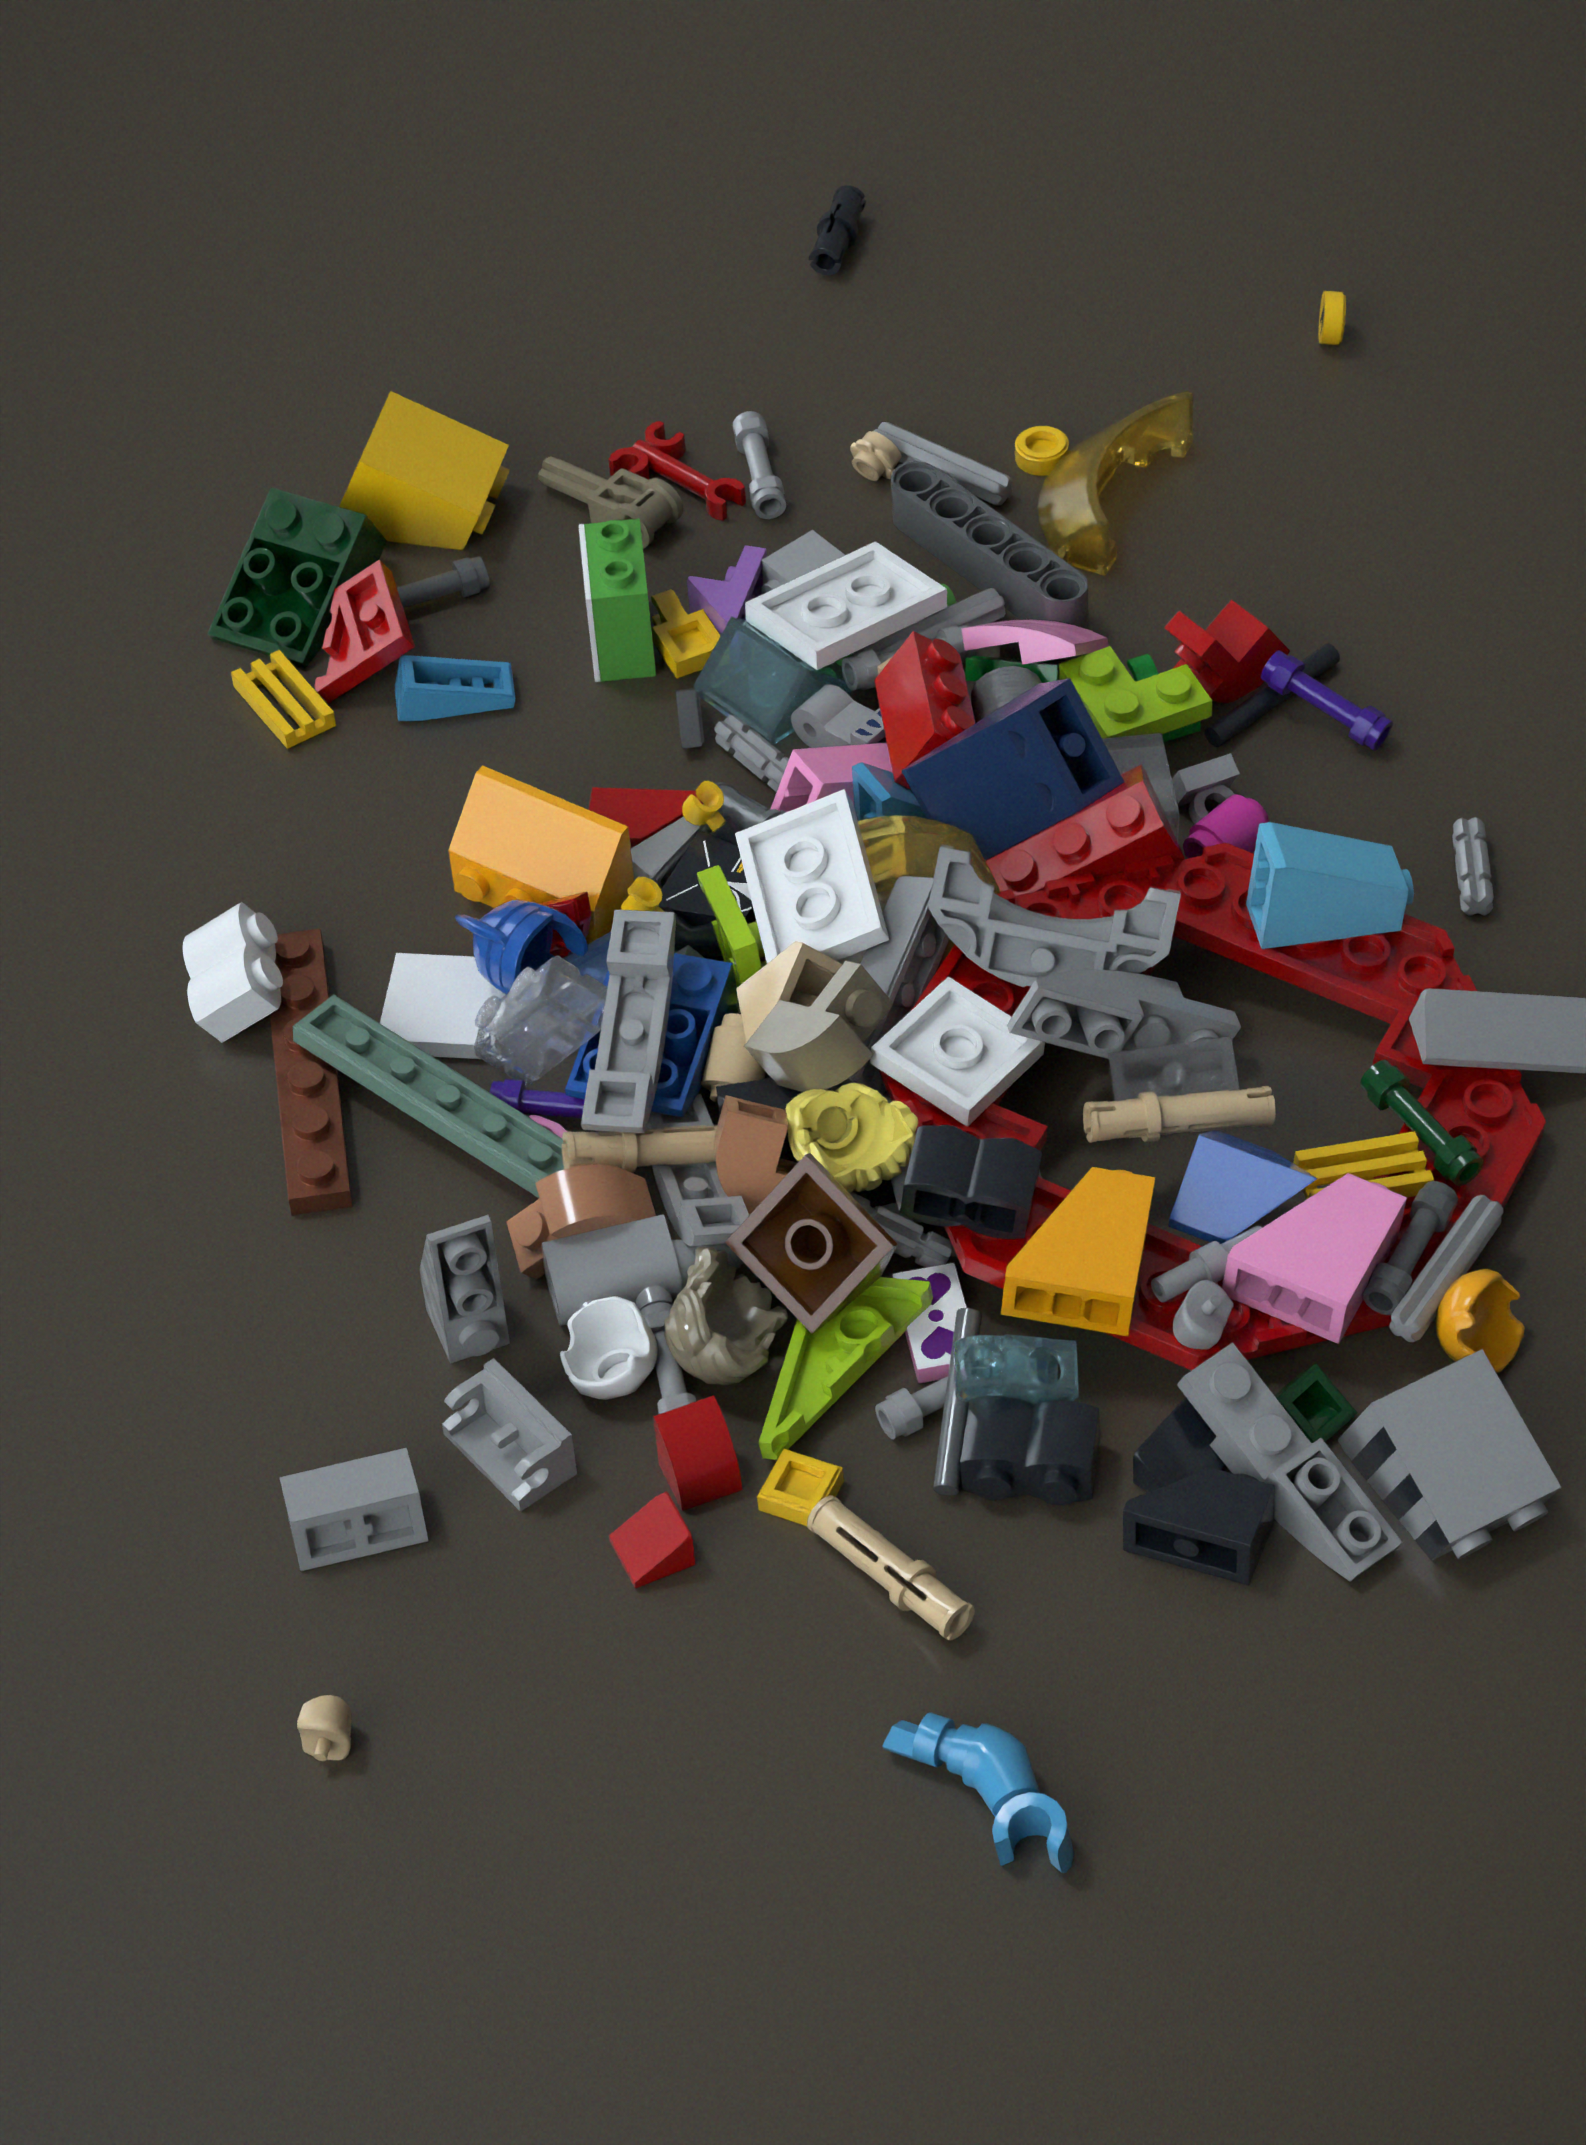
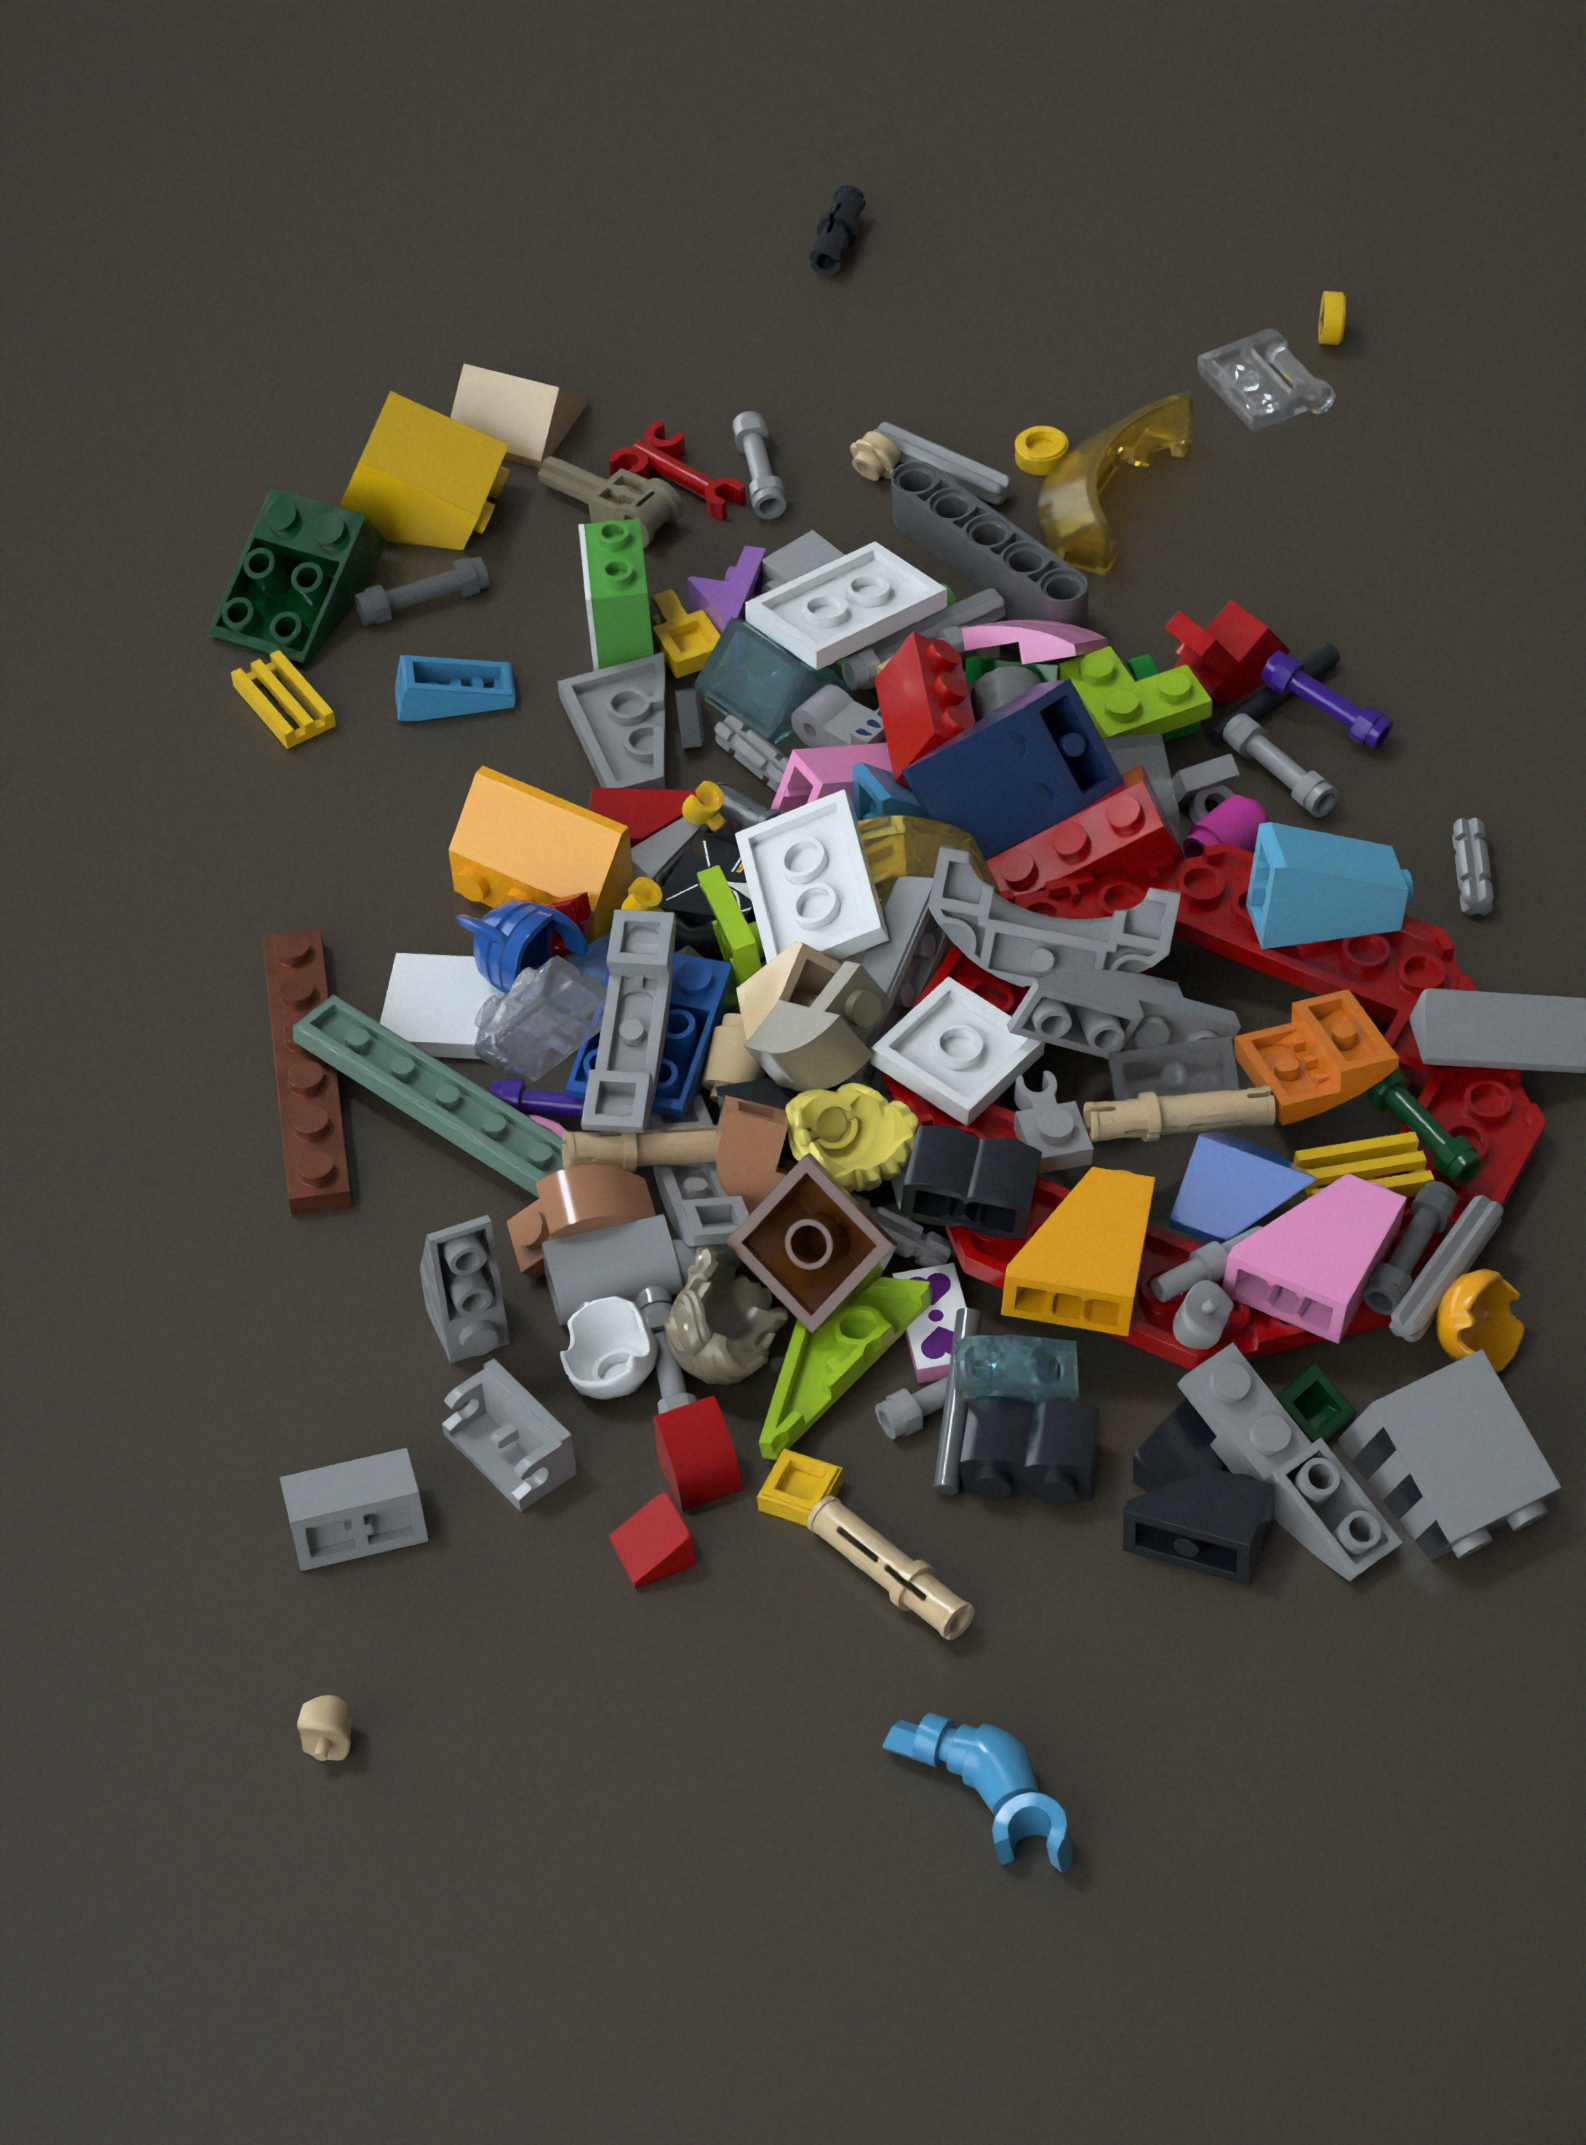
(232, 971): white brick -> none
(364, 631): red wing -> none
(516, 412): none -> tan slope
(621, 721): none -> light grey wing
(1051, 1126): none -> light grey plate
(1254, 390): none -> clear plate
(1308, 787): none -> light grey bar
(1318, 1058): none -> orange slope

